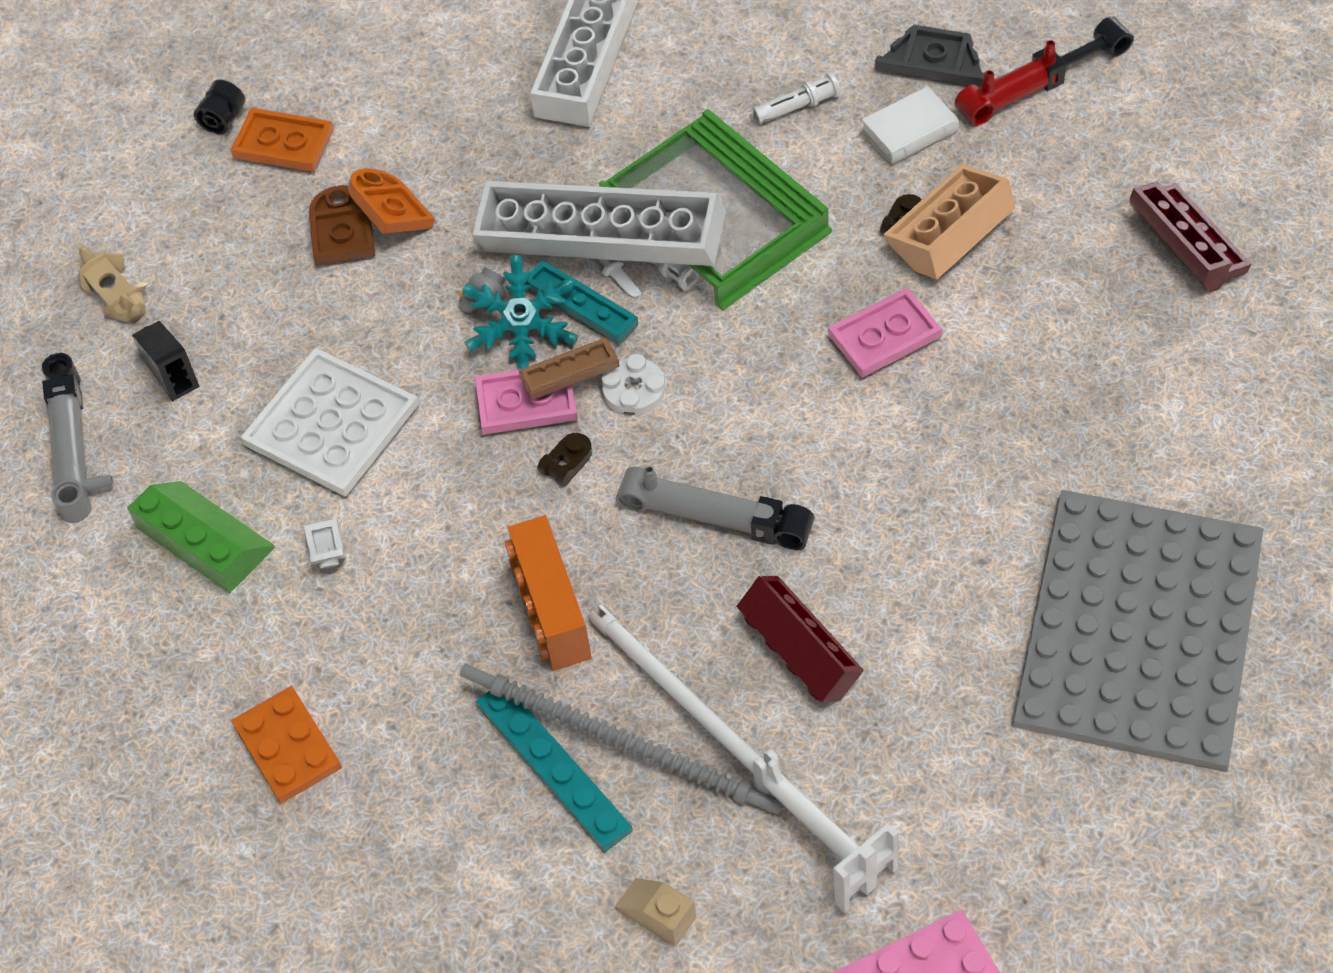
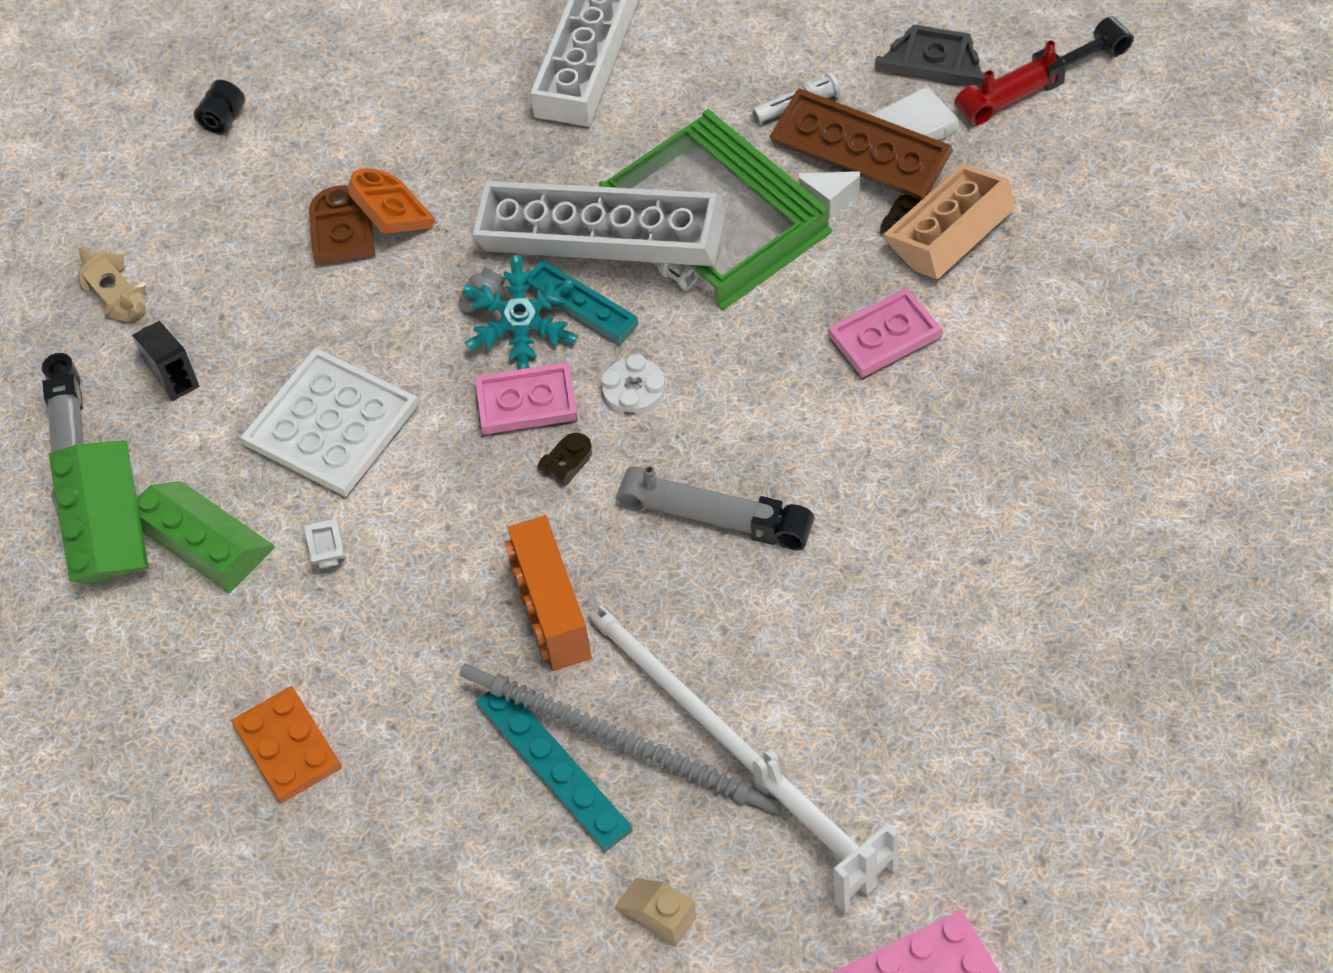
(98, 511): none -> bright green slope
(282, 139): orange plate -> none
(569, 368): medium nougat plate -> none
(615, 269): white piece -> none
(799, 639): dark red brick -> none
(832, 188): none -> white slope
(861, 143): none -> dark orange plate
(1141, 630): light grey plate -> none
(1189, 234): dark red brick -> none

